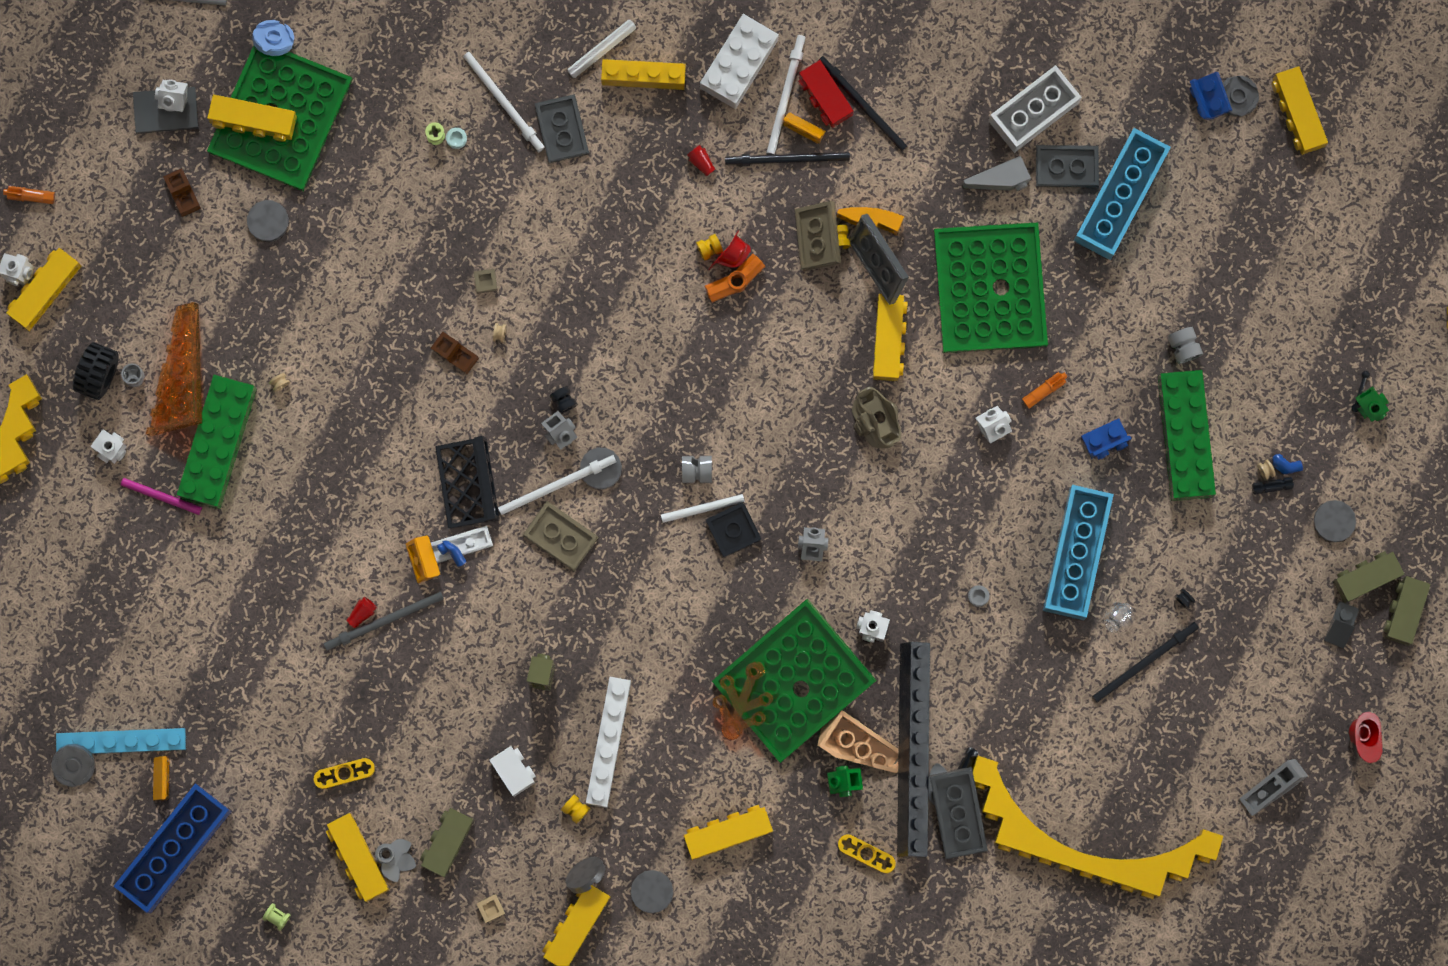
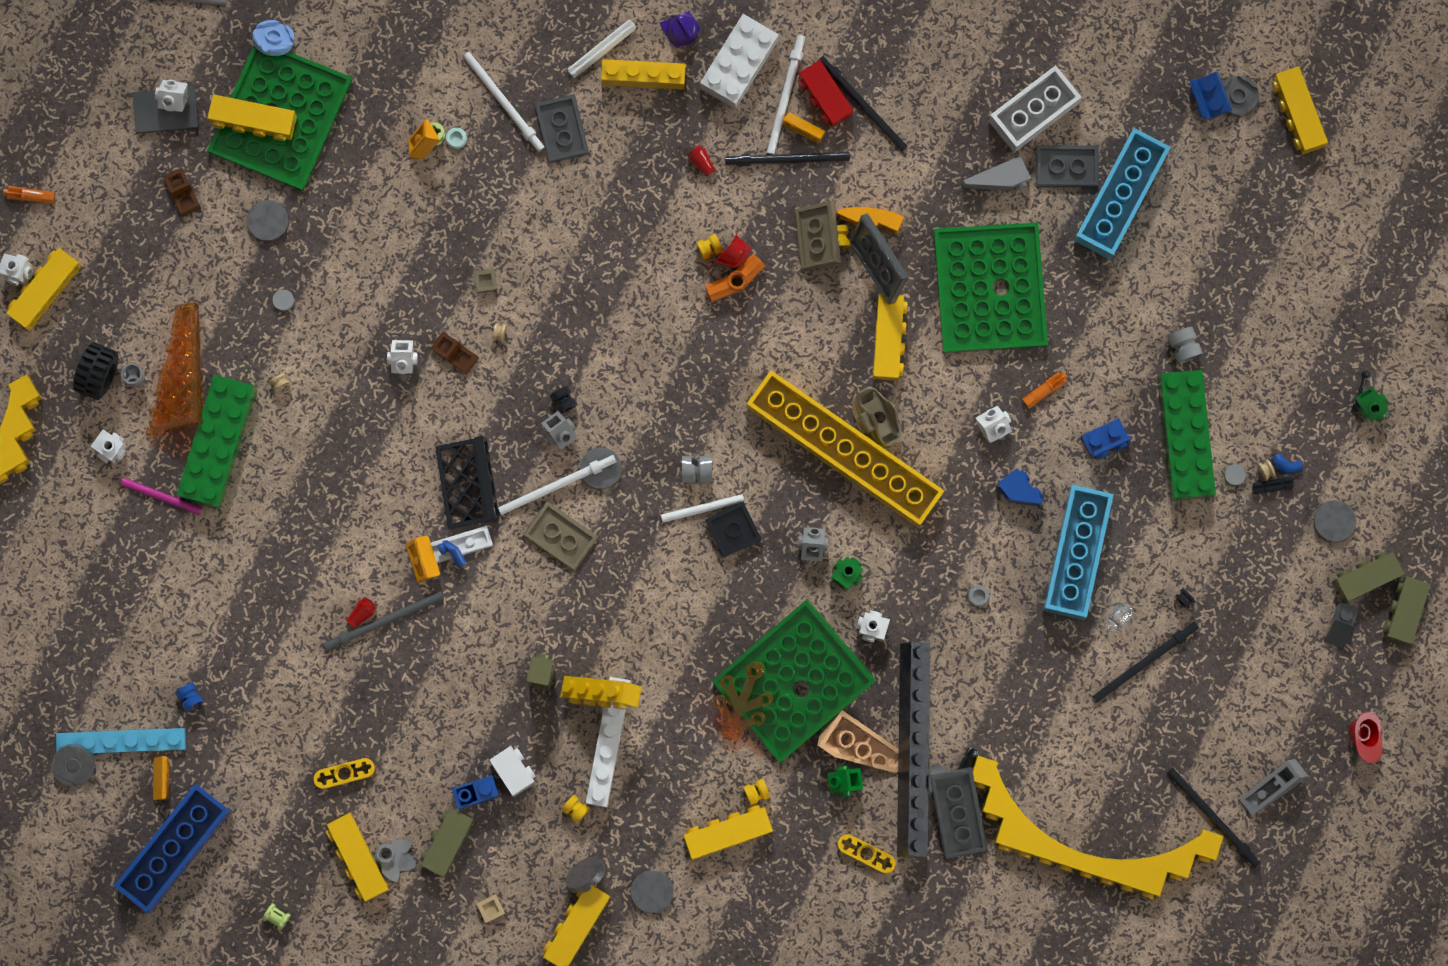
(189, 696): none -> blue wheel
(283, 300): none -> light grey tile
(402, 357): none -> white brick
(422, 140): none -> light orange slope
(475, 792): none -> blue slope
(600, 691): none -> yellow brick
(681, 29): none -> dark purple piece
(751, 792): none -> yellow wheel
(841, 578): none -> green brick
(844, 449): none -> yellow brick
(1018, 489): none -> blue slope
(1235, 475): none -> light grey tile
(1241, 848): none -> black bar

